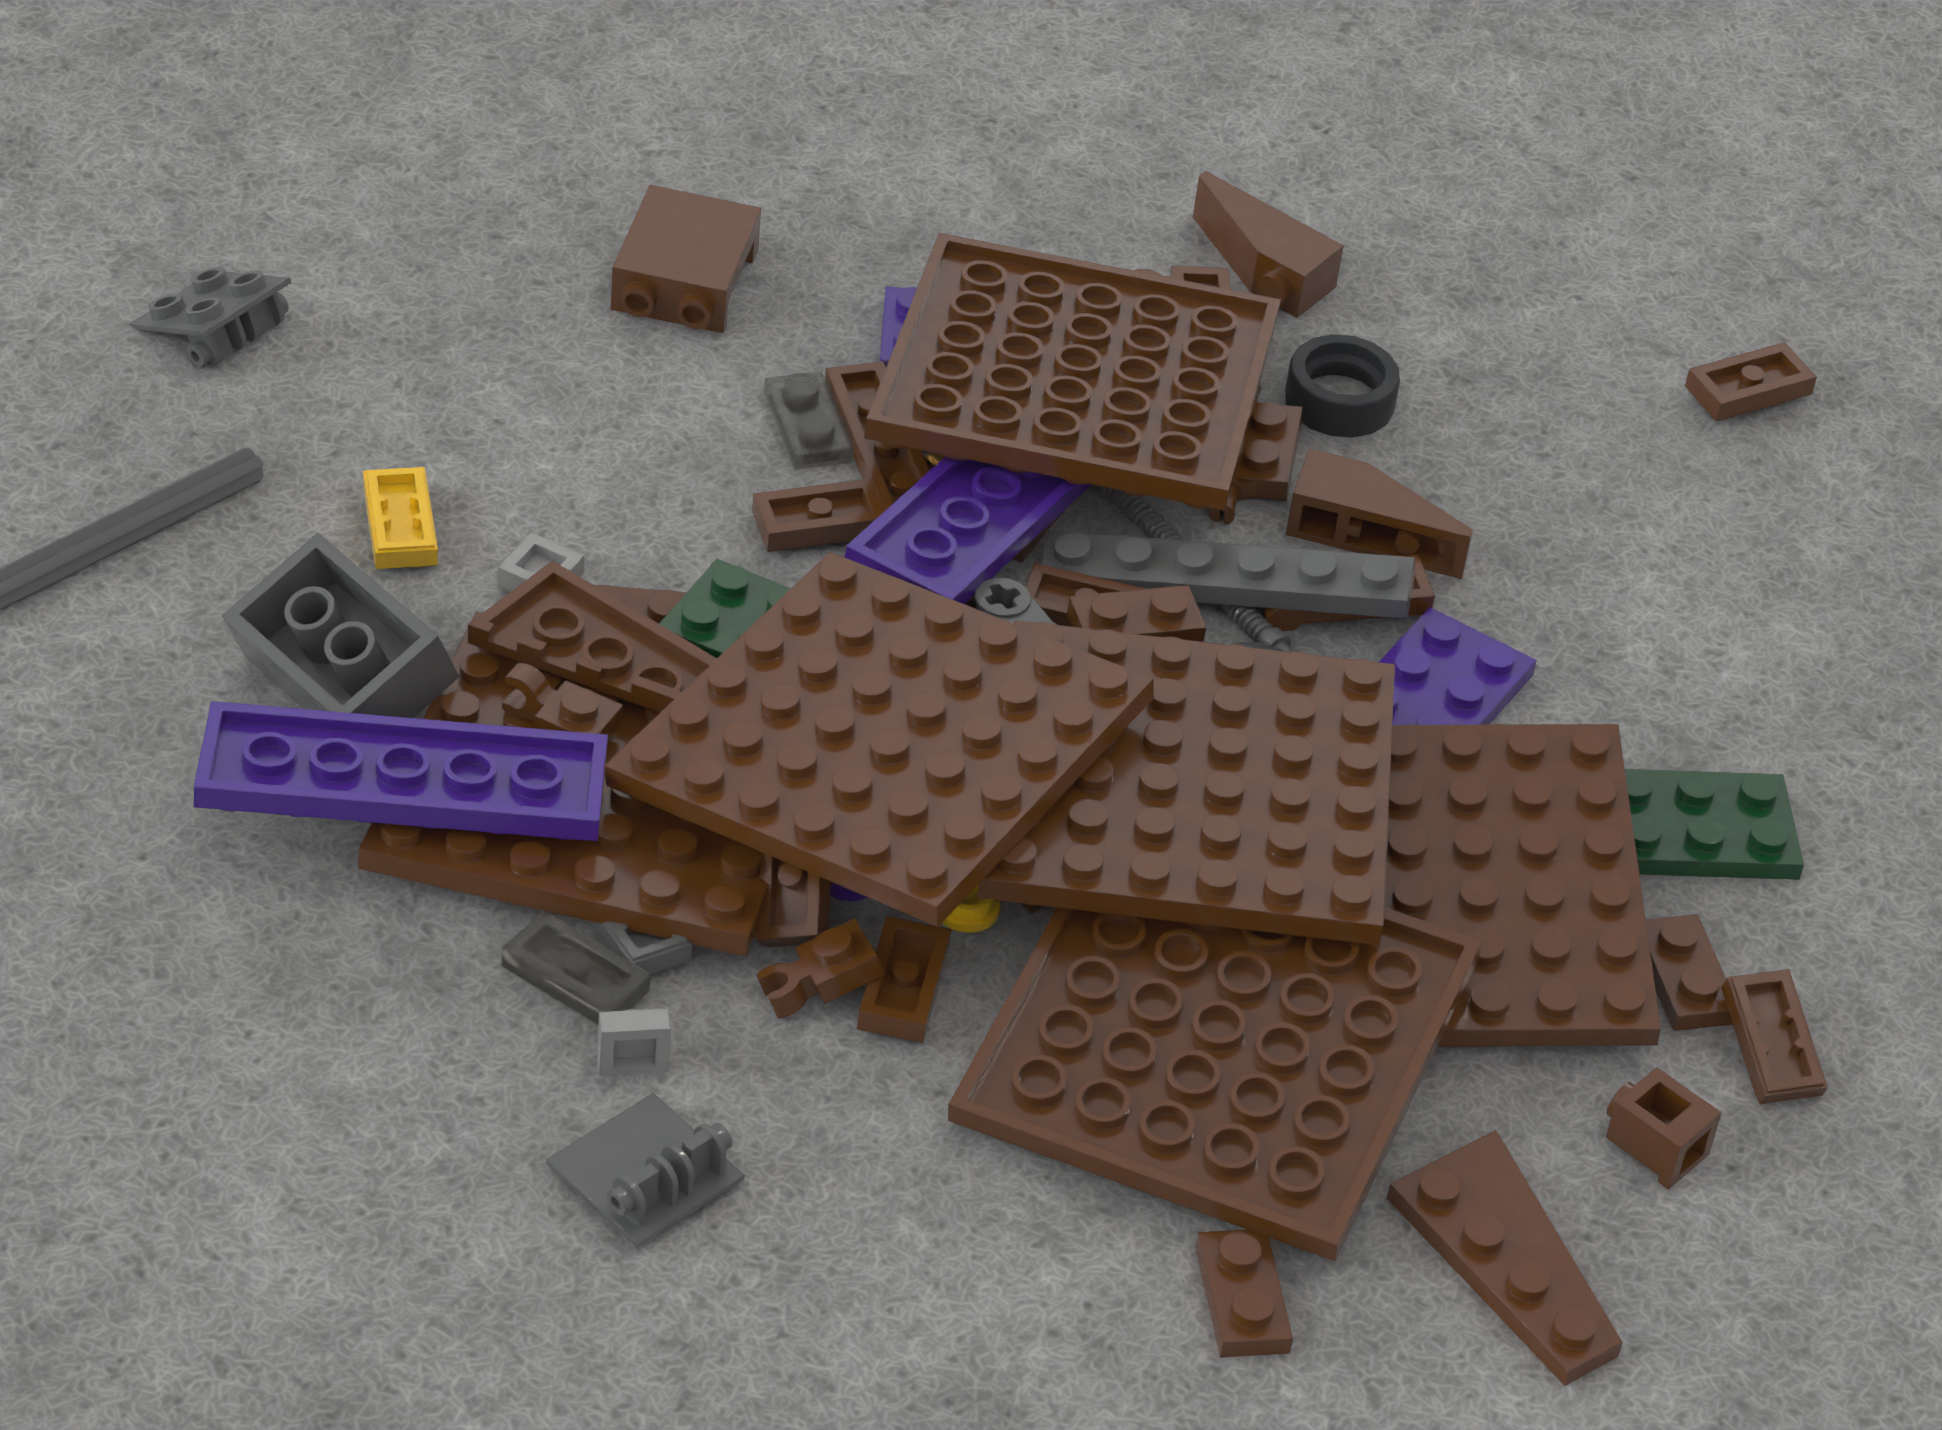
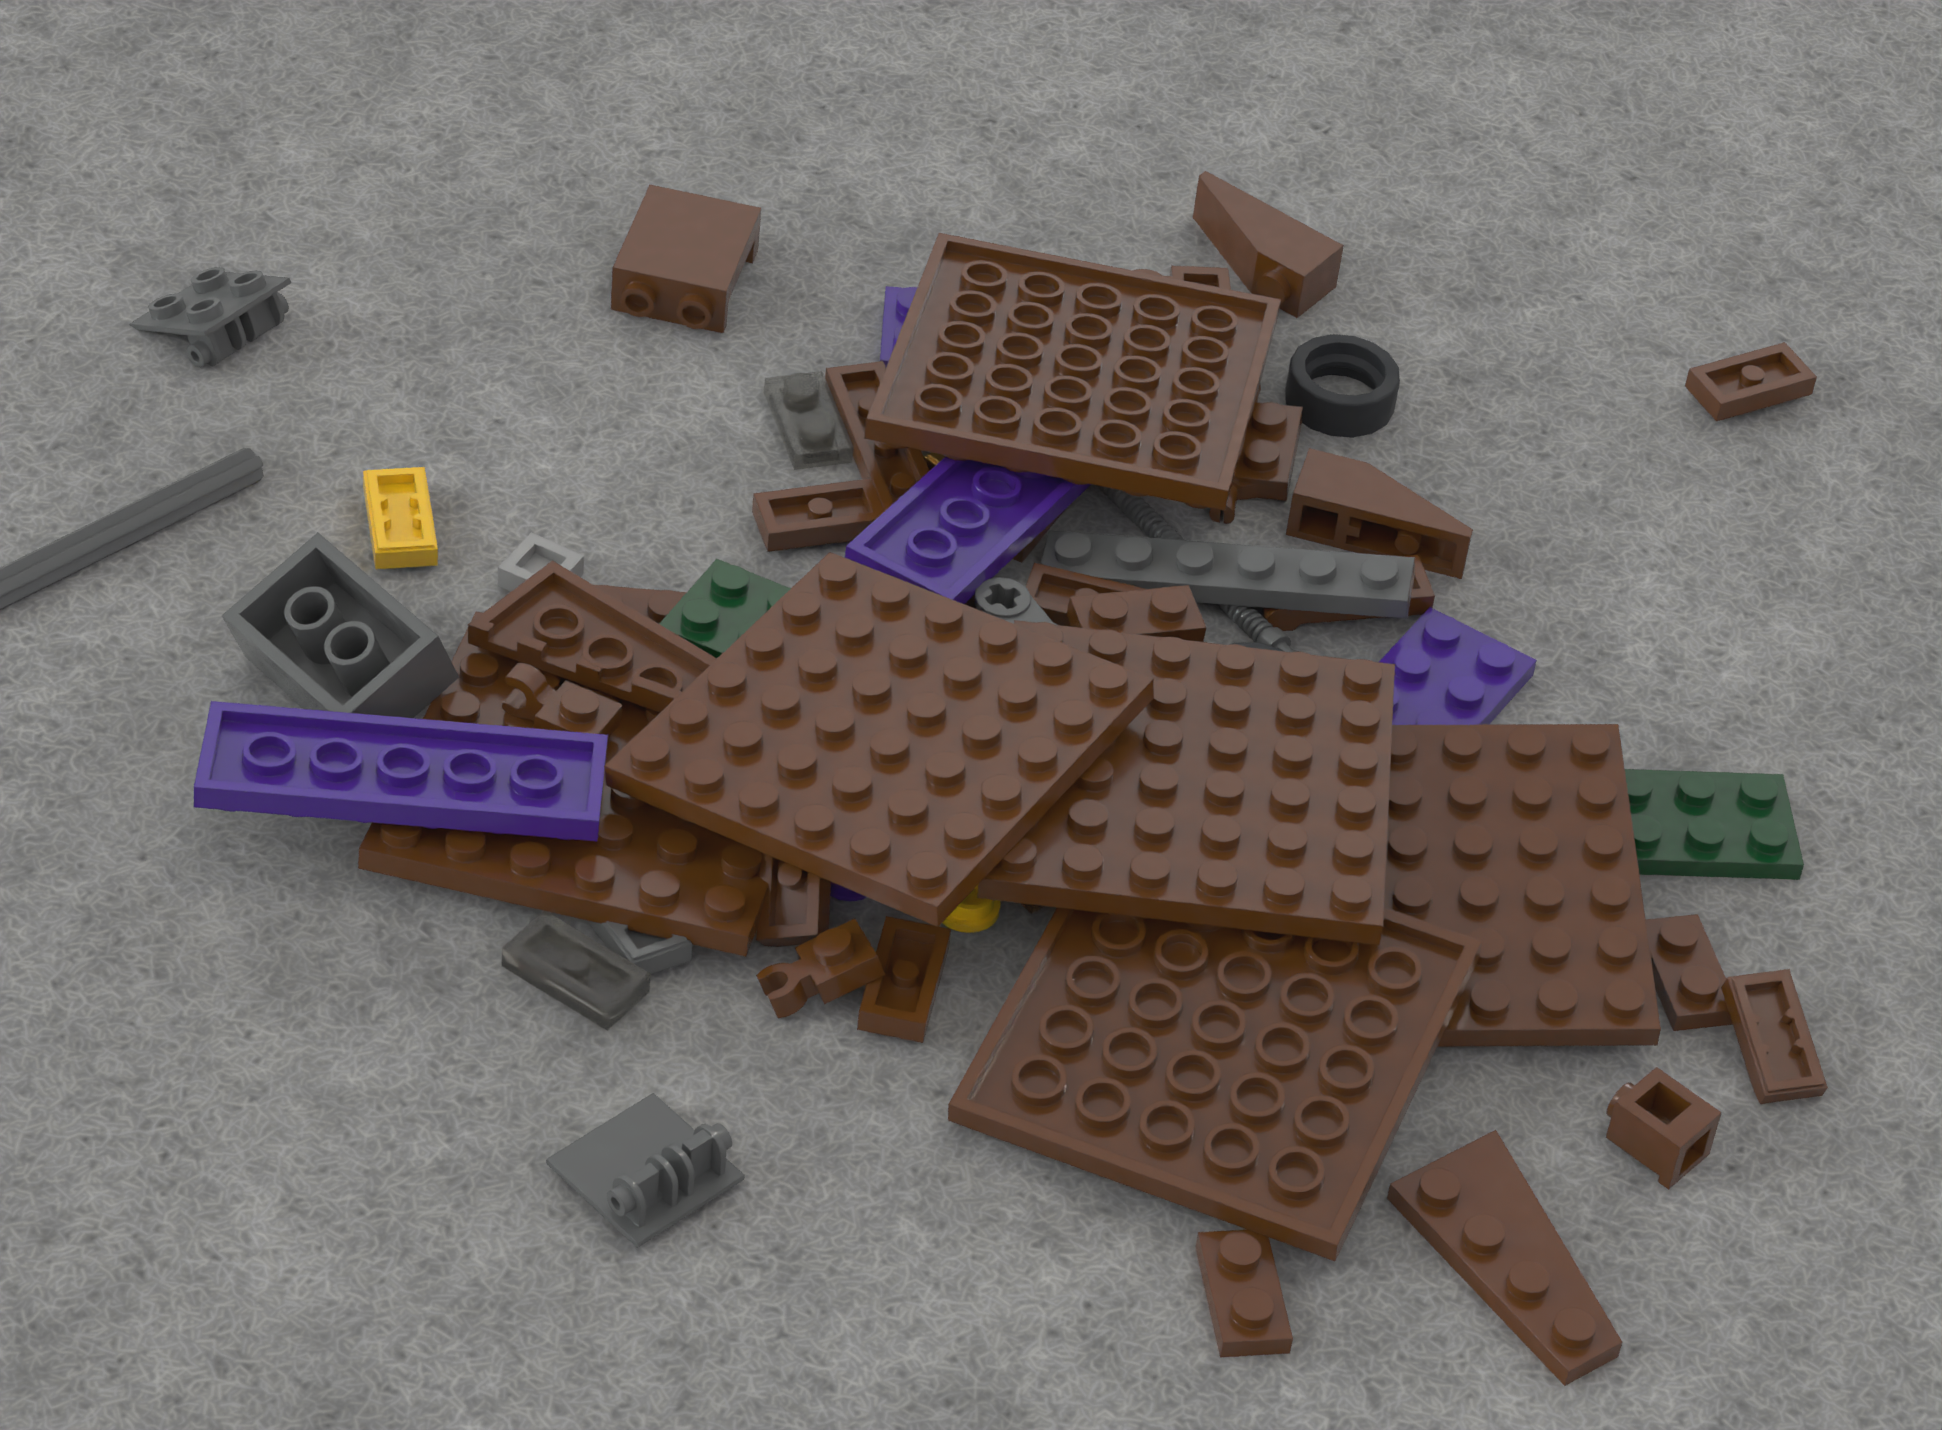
(633, 1041): light grey plate -> none

